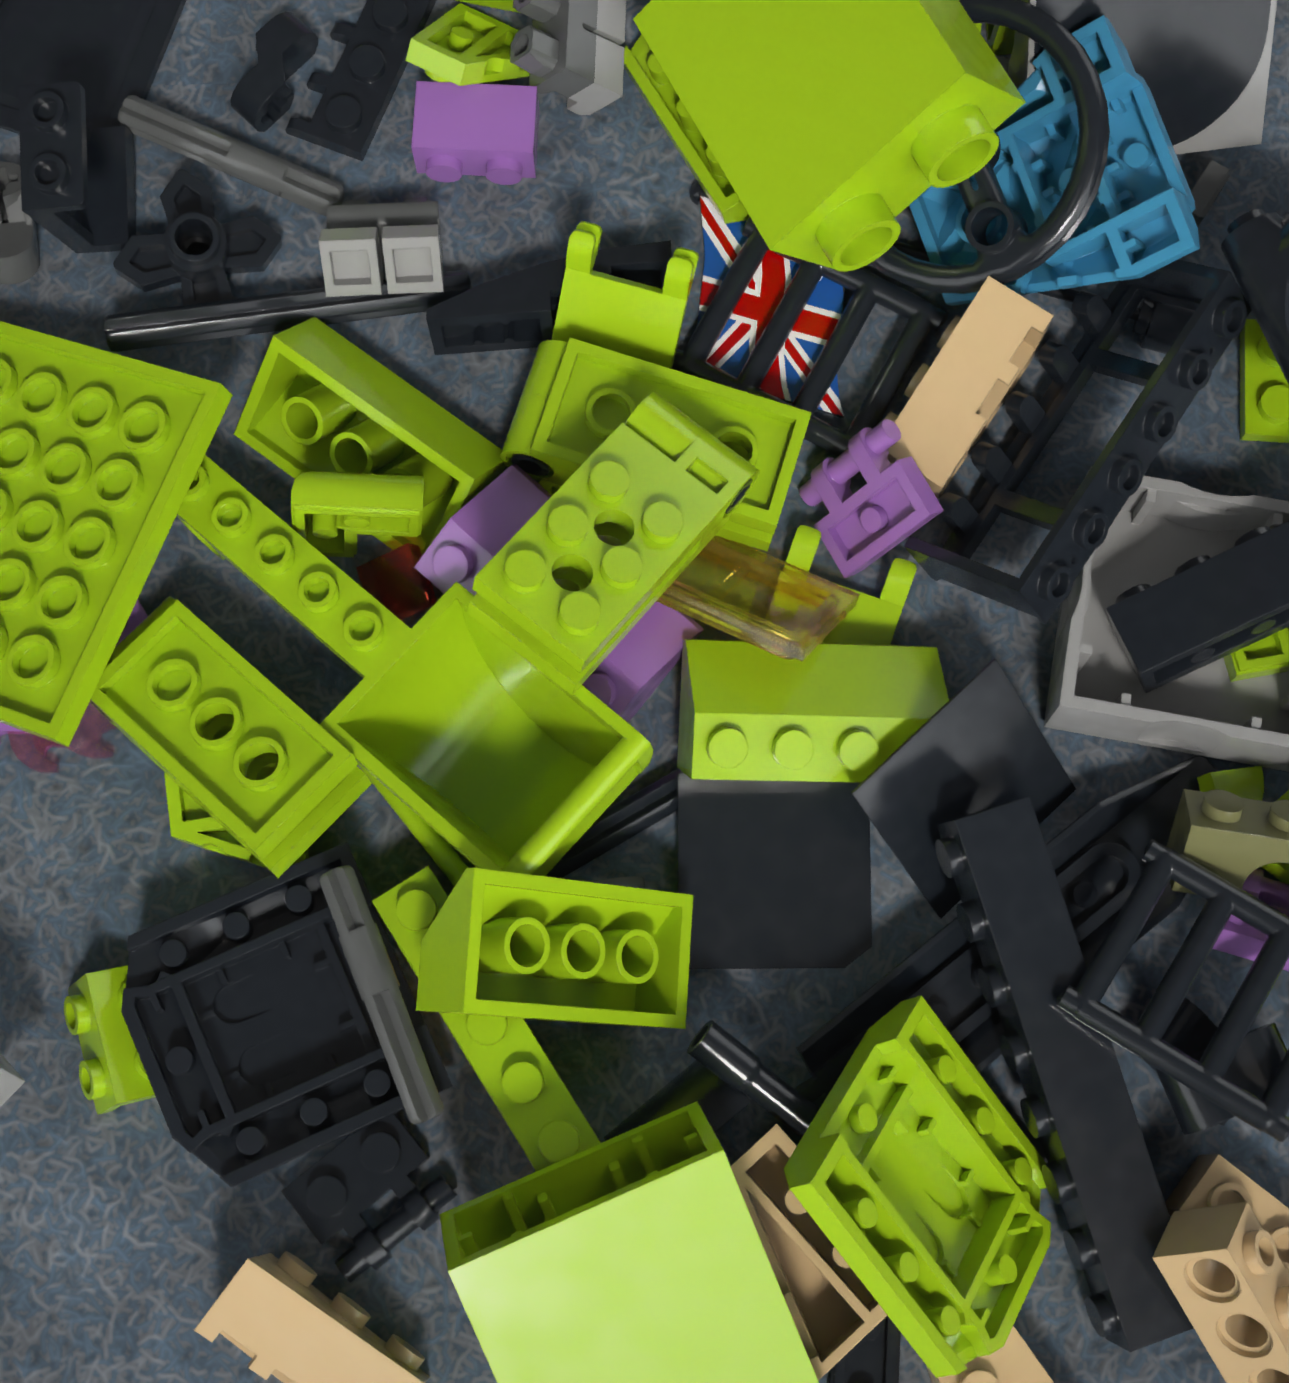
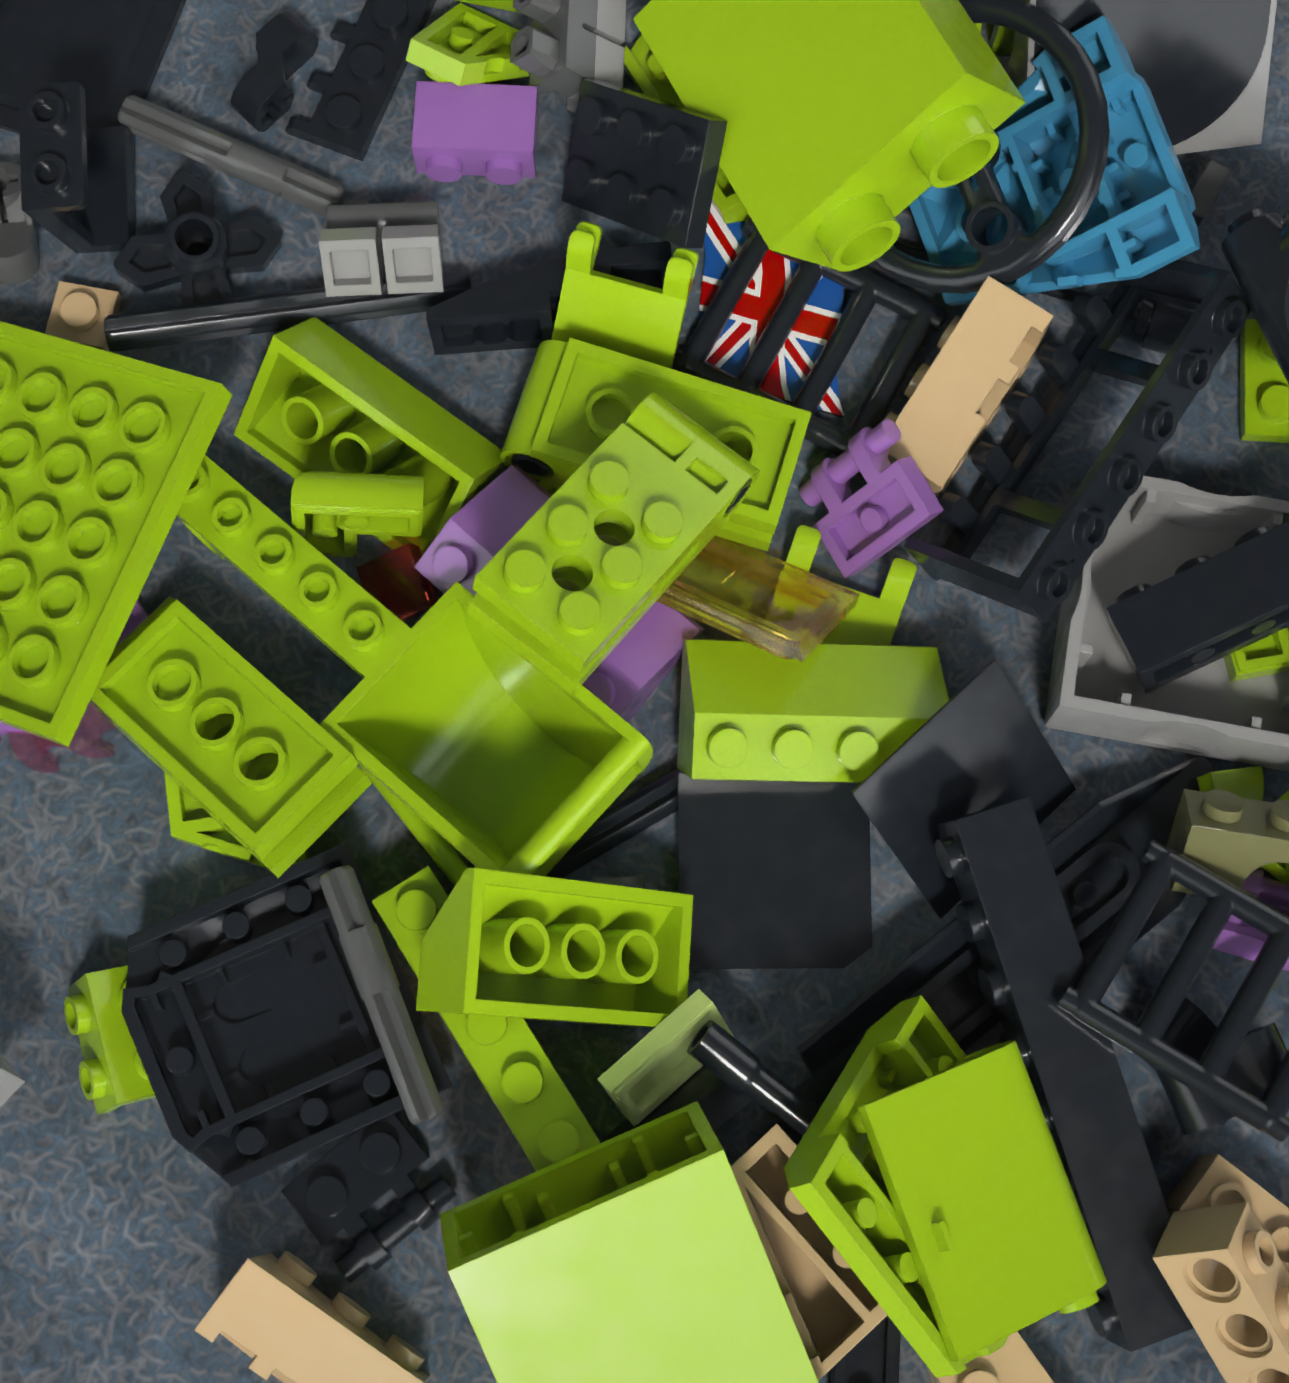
(80, 313): none -> tan plate
(644, 162): none -> black plate
(659, 1060): none -> yellowish green tile
(983, 1199): none -> lime door

